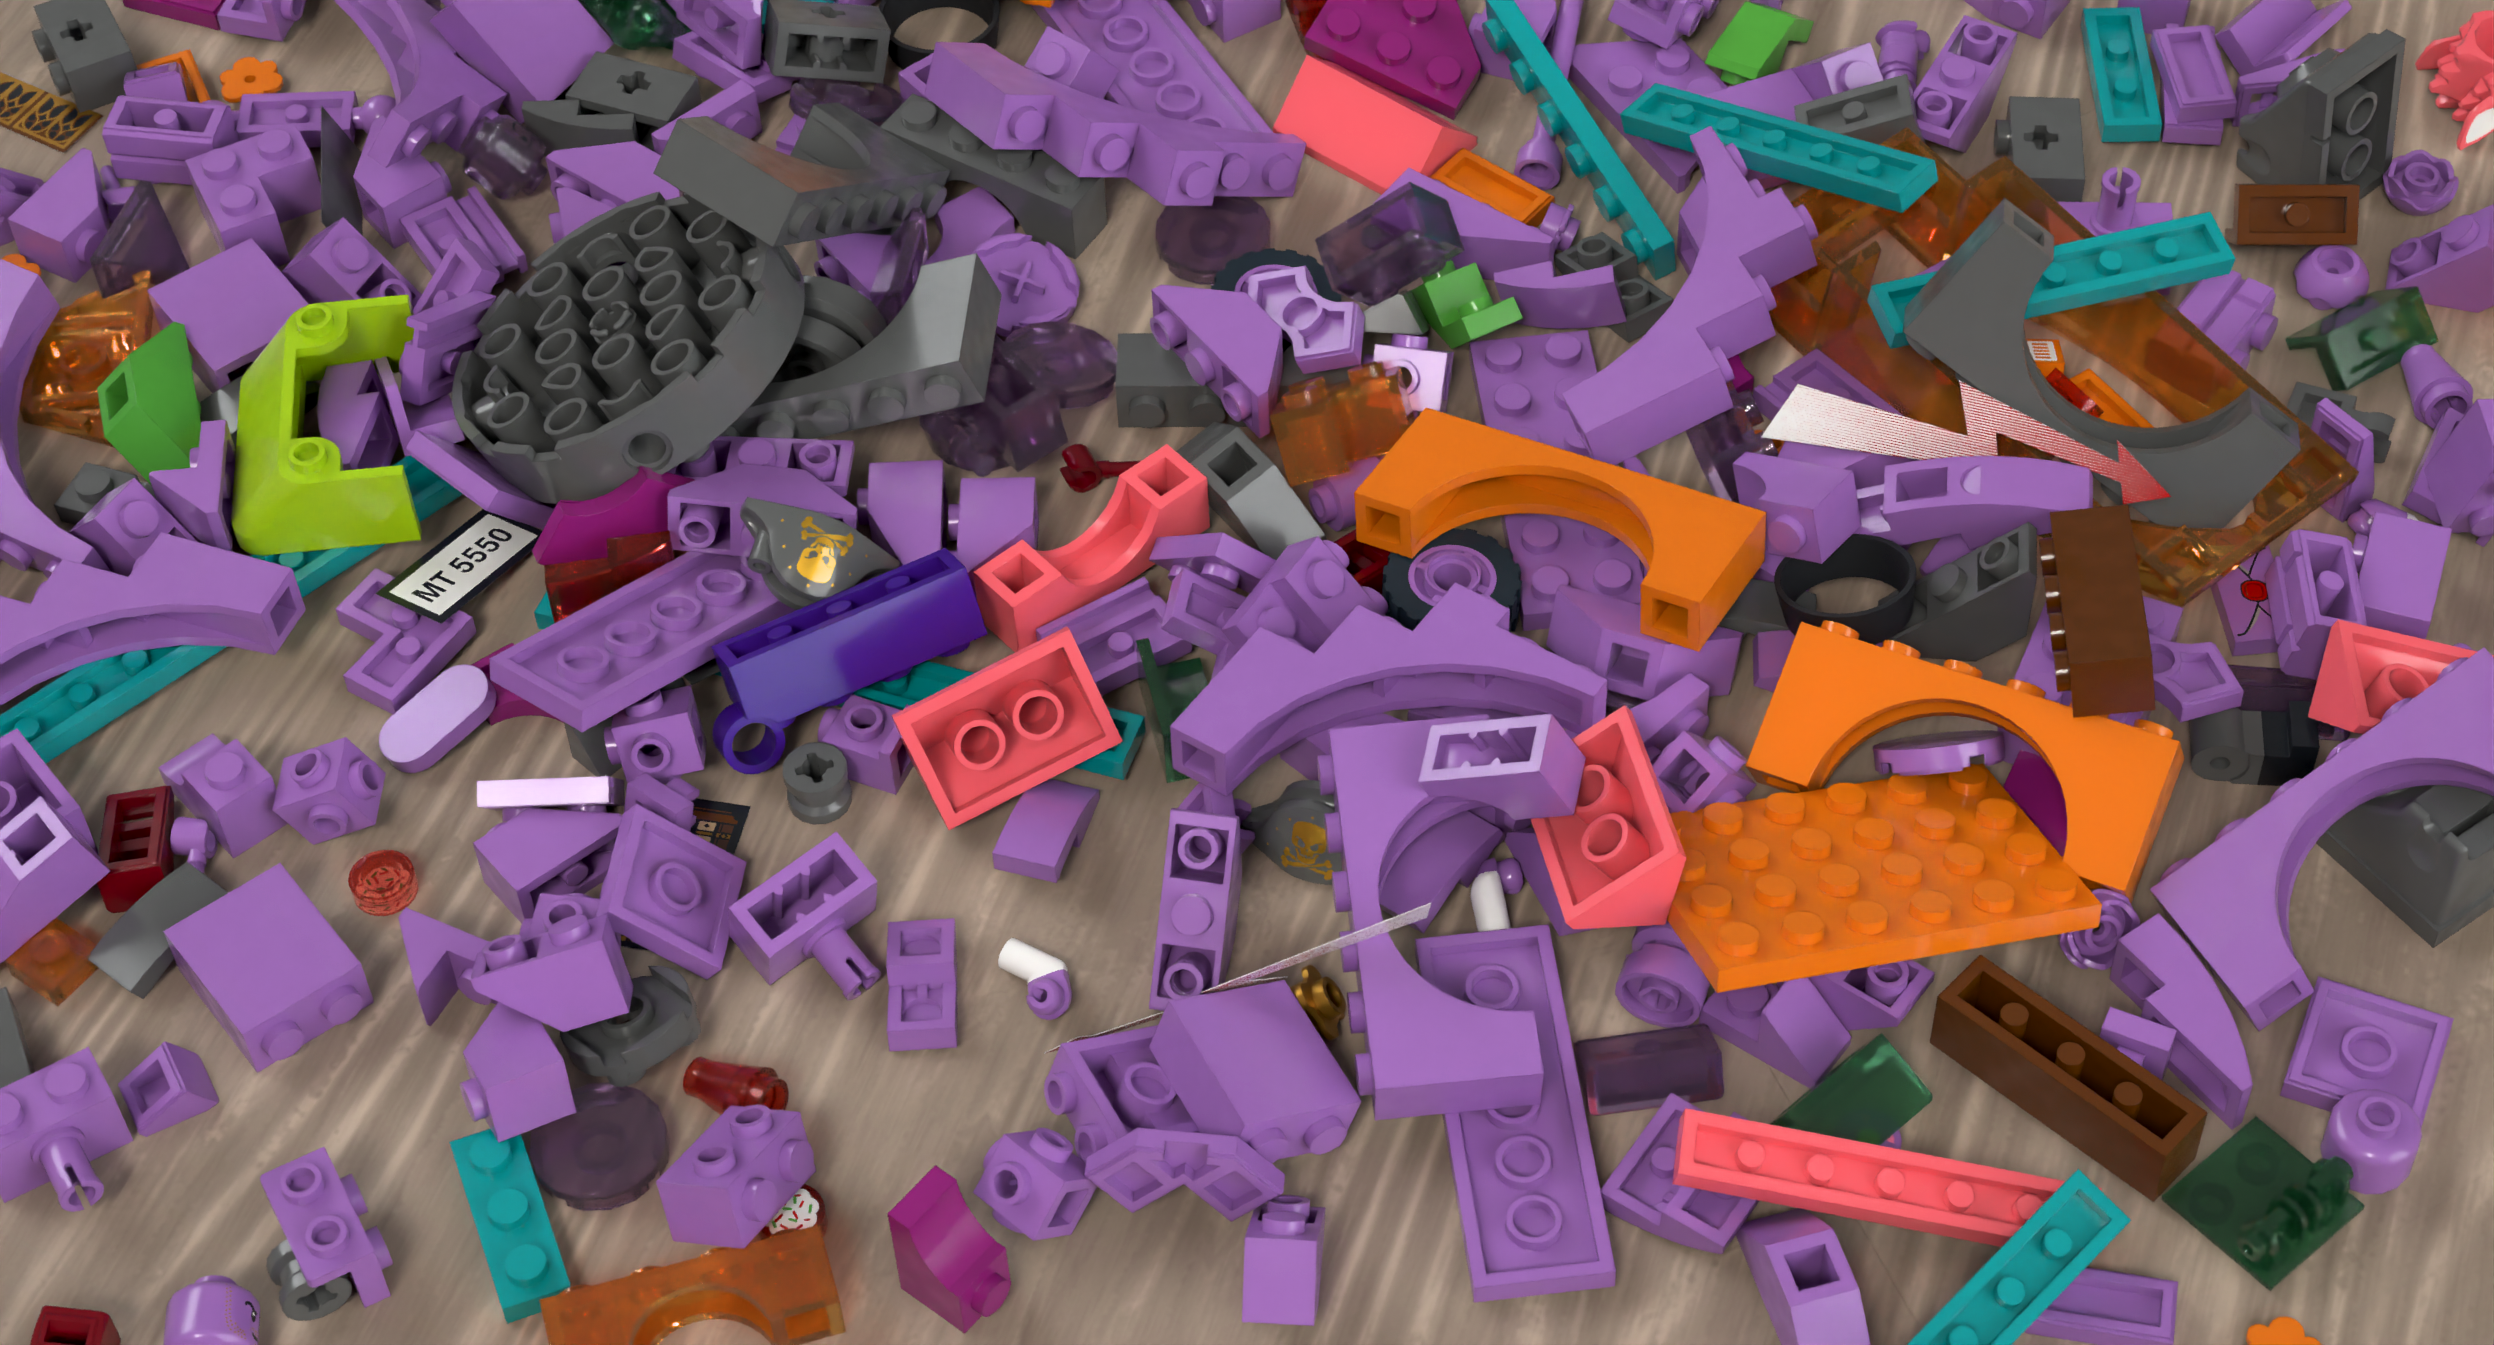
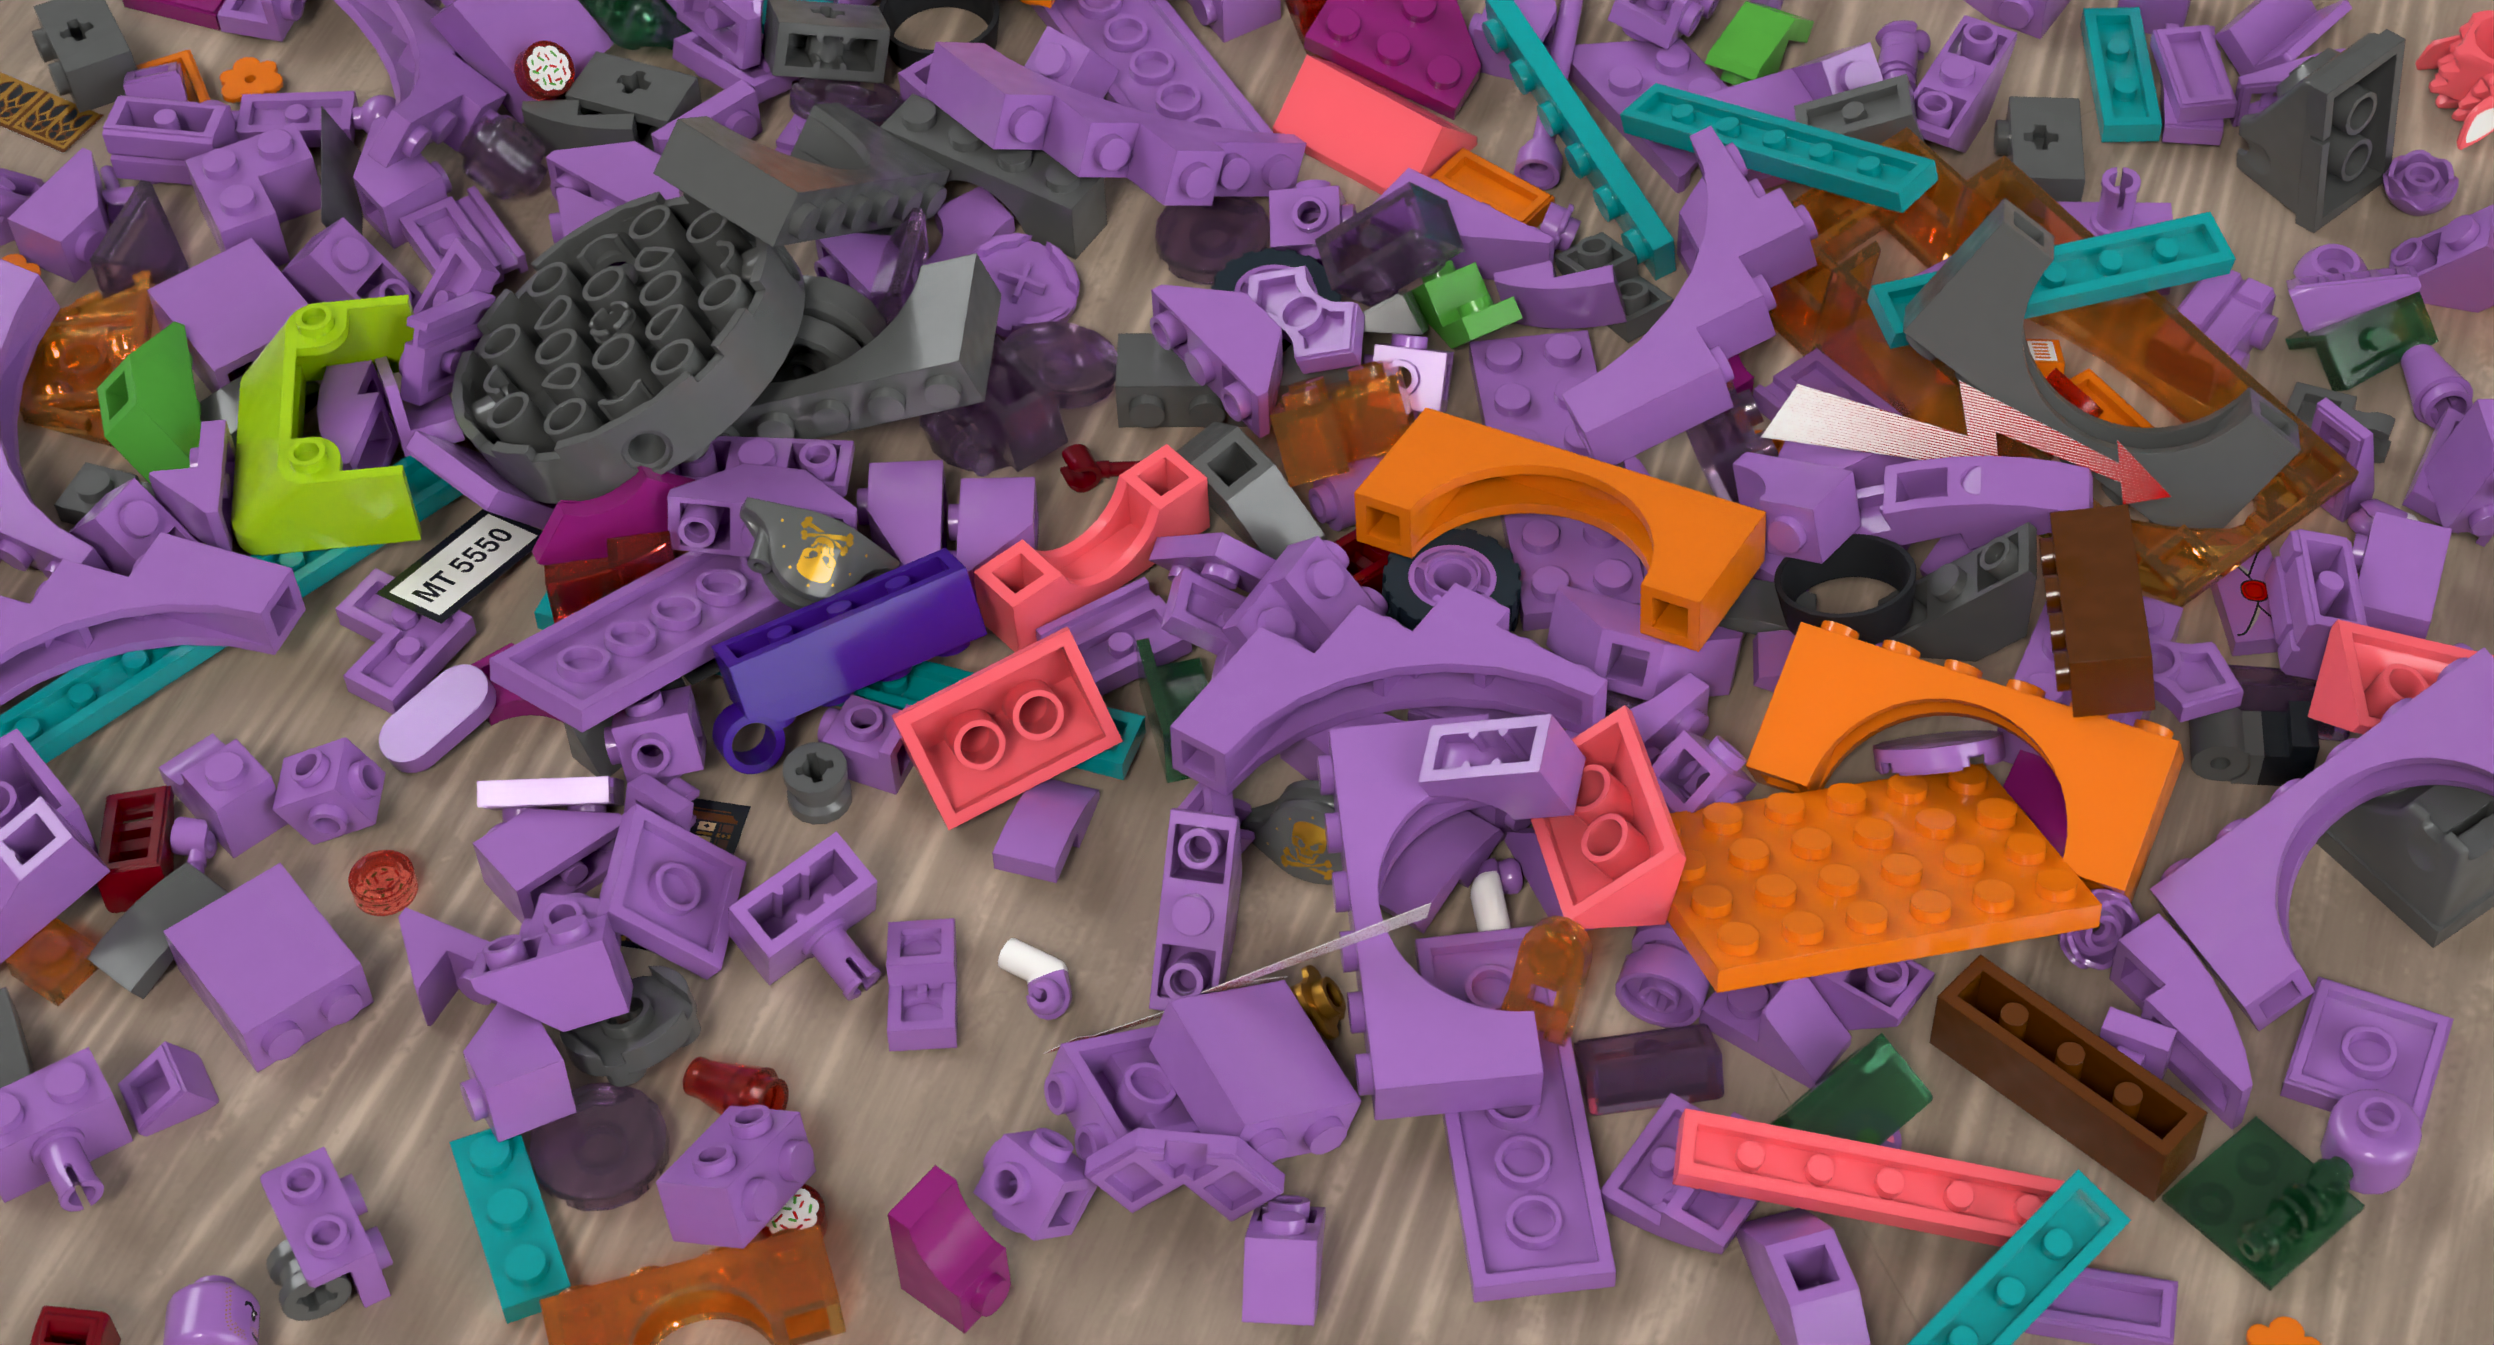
(544, 70): none -> tile
(1306, 214): none -> medium lavender brick
(1558, 958): none -> clear orange plate
(2295, 214): reddish brown panel -> none
(2338, 296): none -> medium lavender slope

